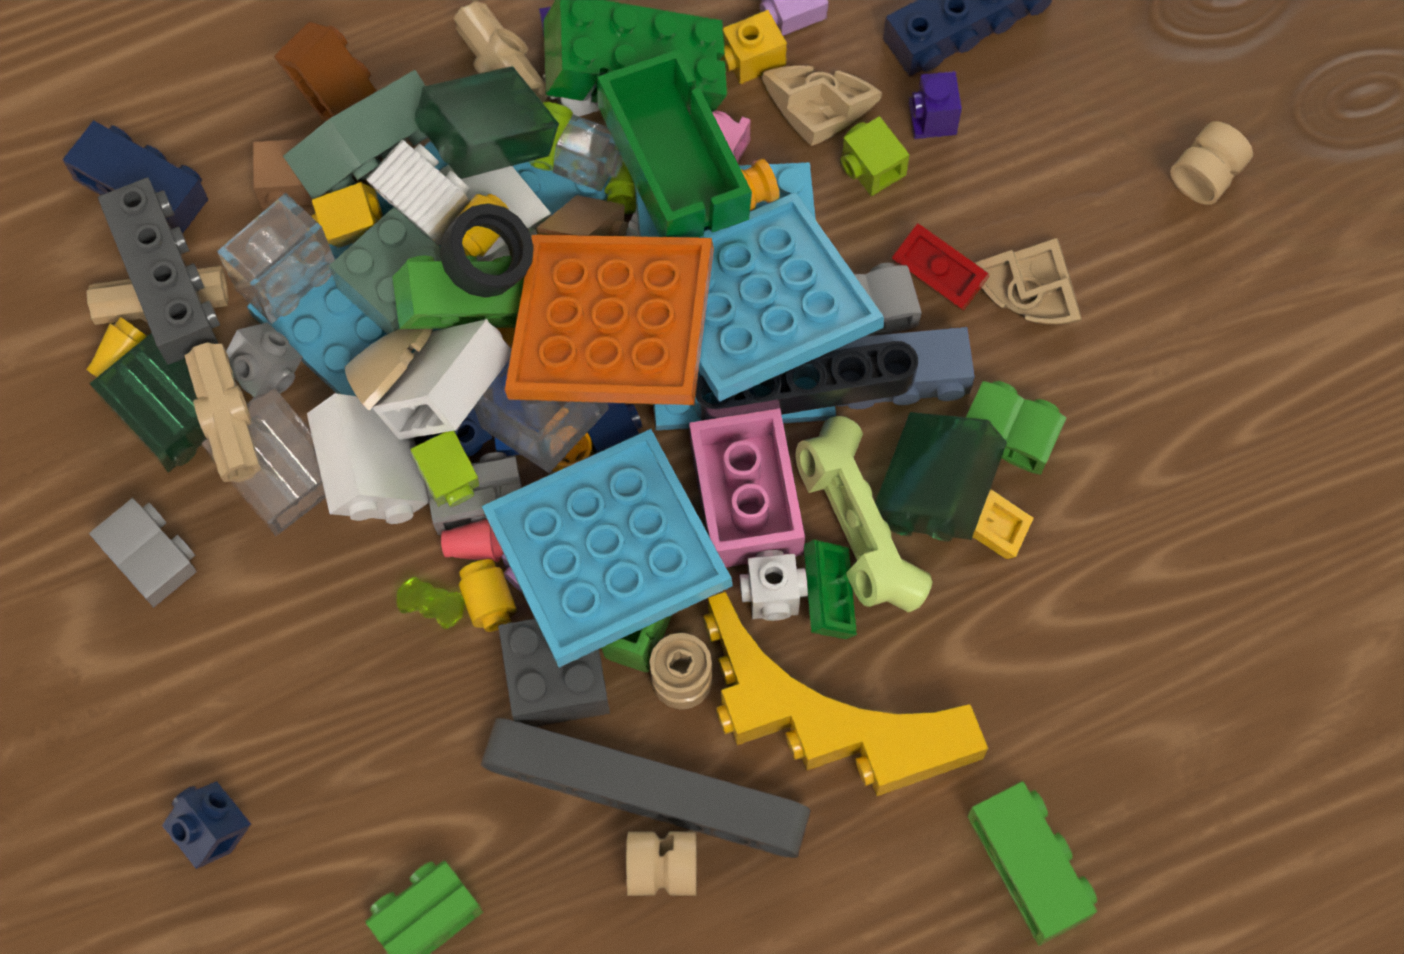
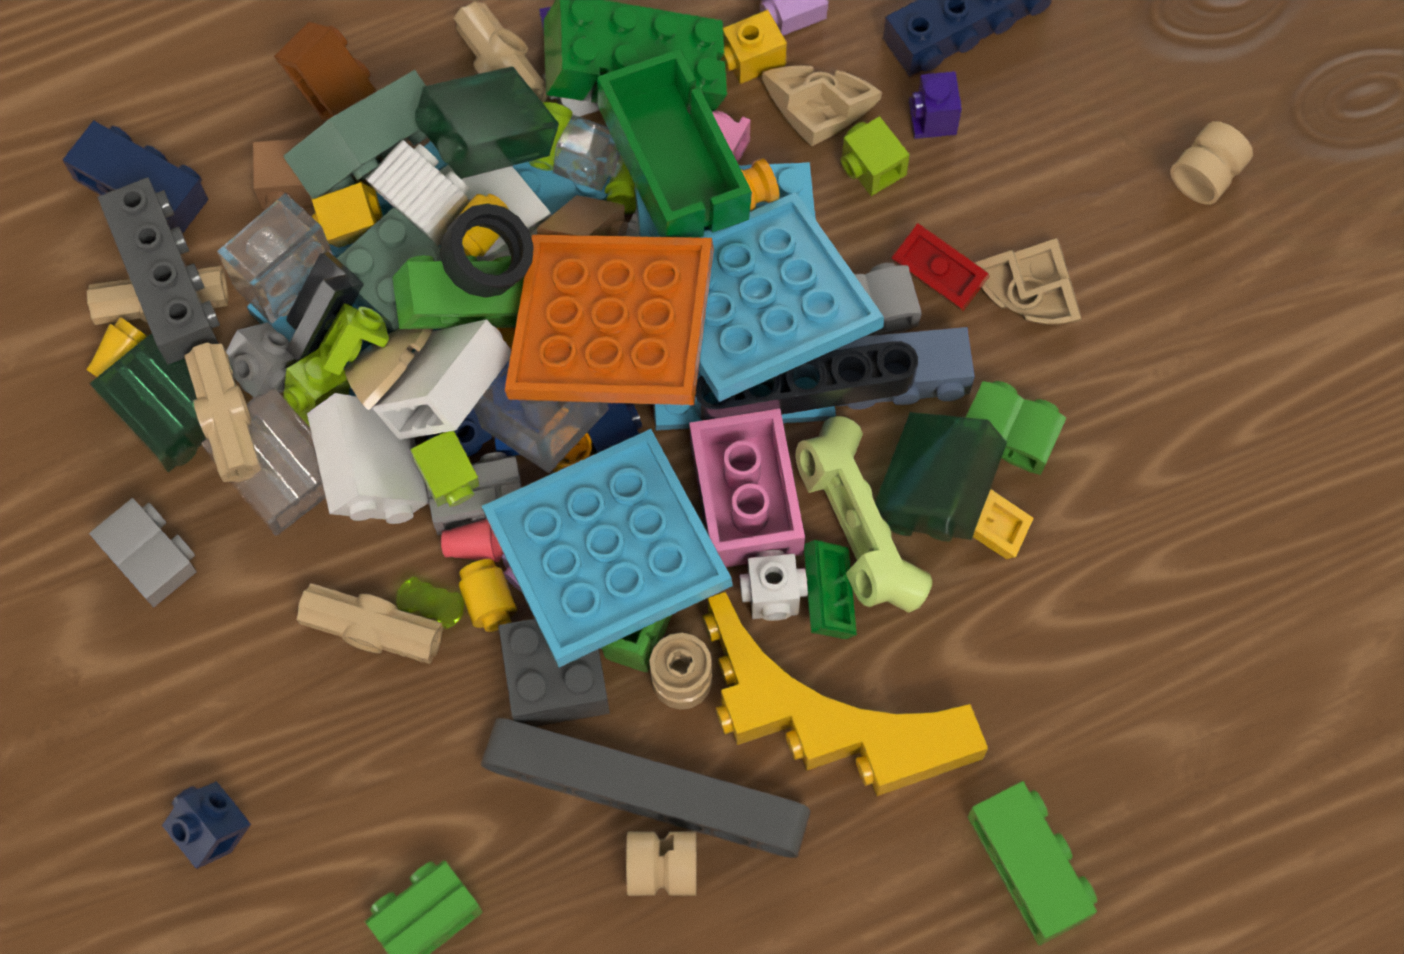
(311, 385): none -> lime brick
(319, 302): none -> black panel
(346, 335): none -> lime bracket
(370, 623): none -> tan piece

